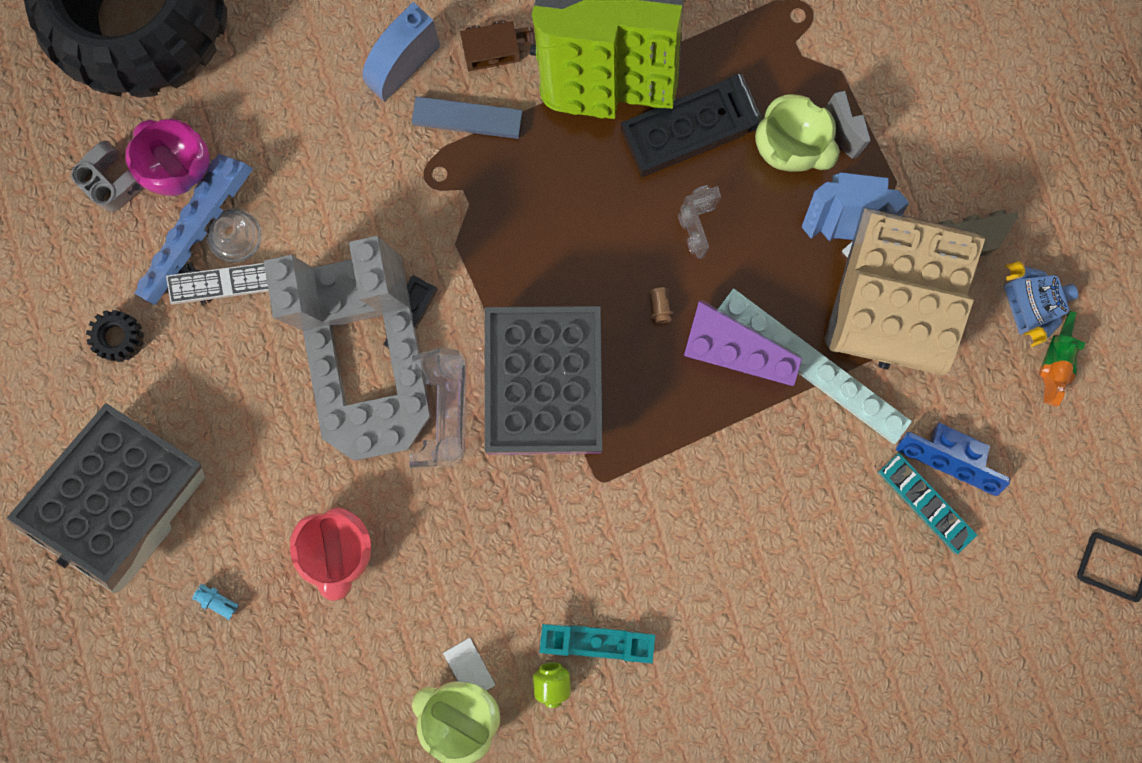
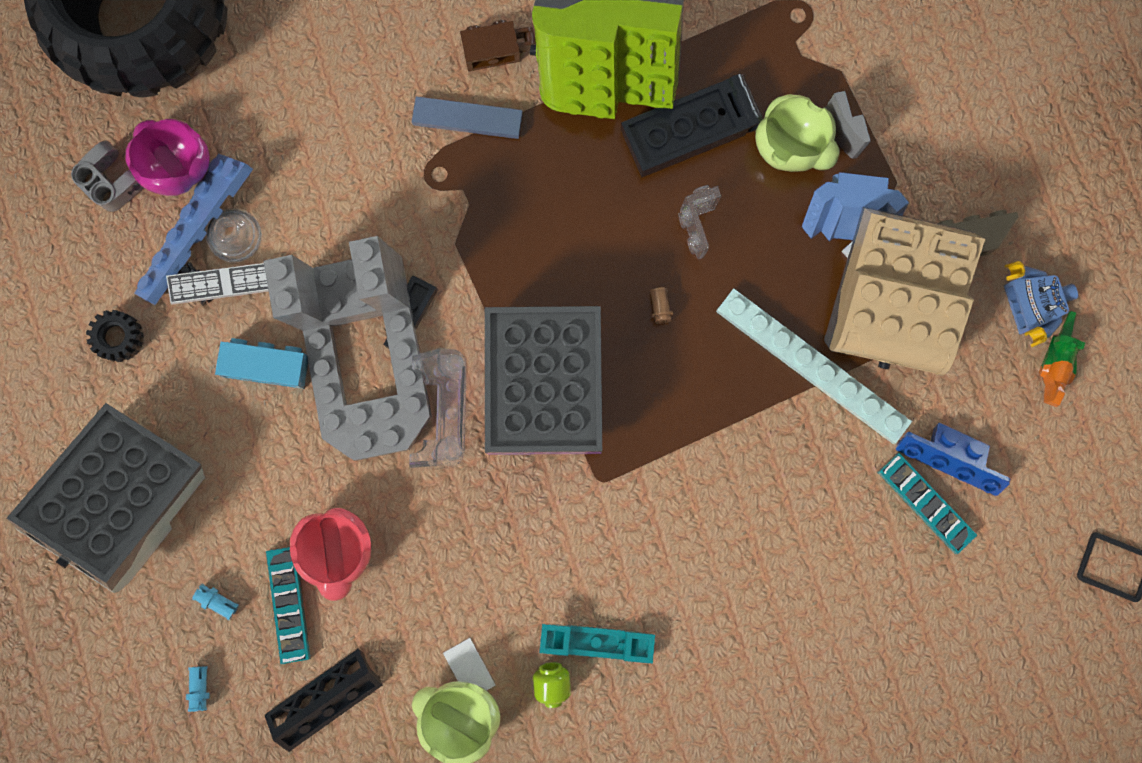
(197, 689): none -> medium azure pin
(262, 363): none -> medium azure brick
(287, 607): none -> tile
(324, 705): none -> black fence
(400, 51): medium blue brick -> none
(736, 346): medium lavender wedge -> none

